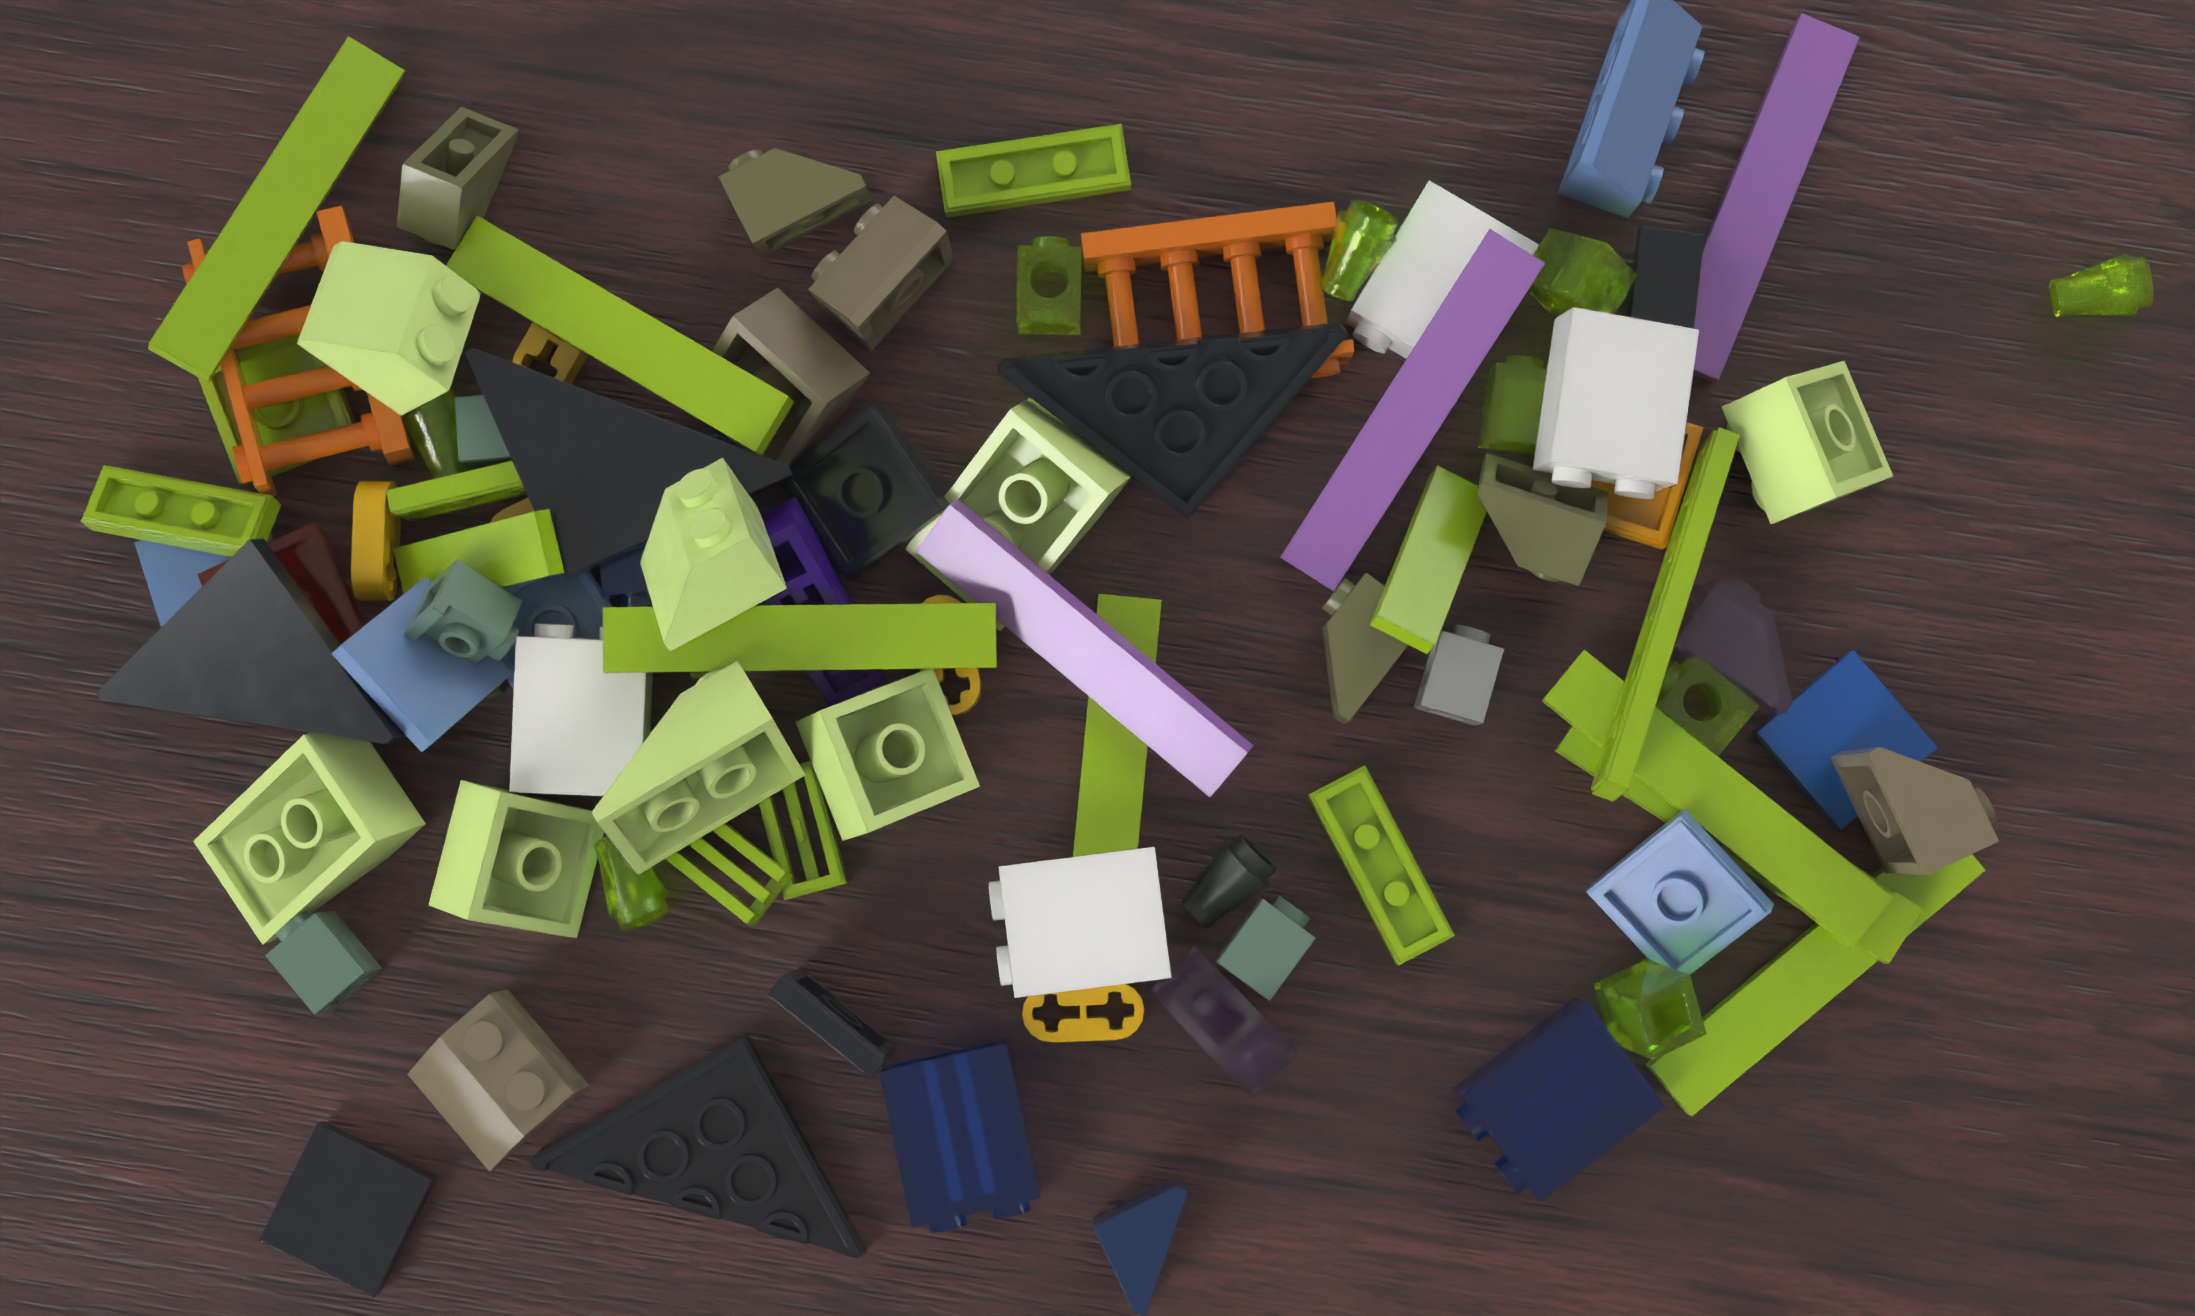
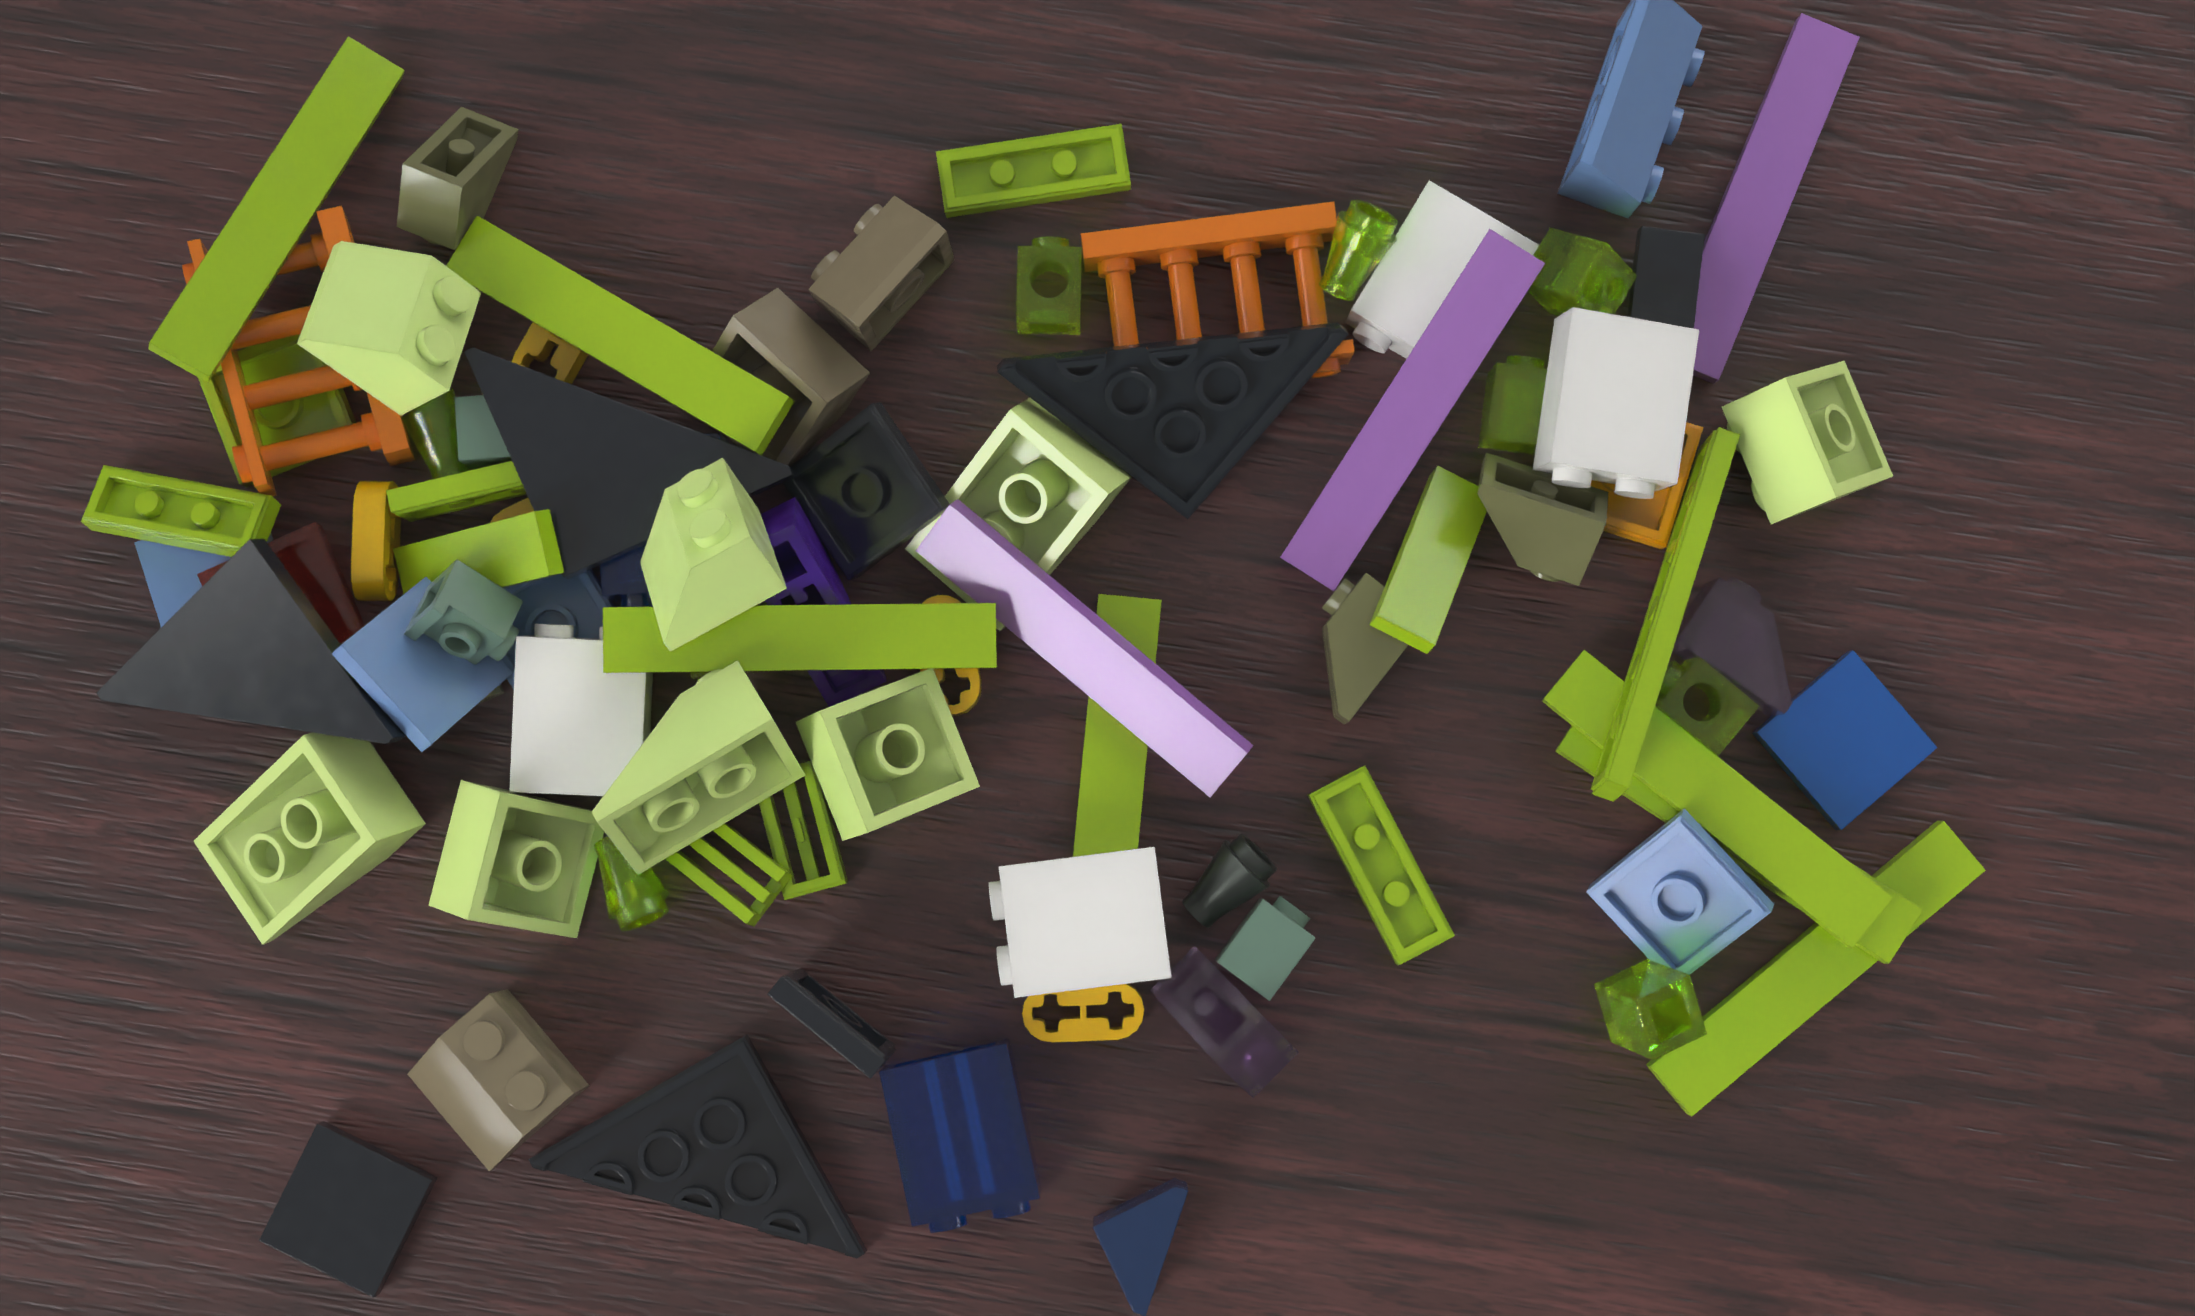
(322, 960): sand green brick -> none
(789, 196): olive slope -> none
(1460, 675): light grey brick -> none
(1556, 1100): clear blue brick -> none
(1915, 811): dark tan slope -> none
(2107, 288): clear neon green cone -> none

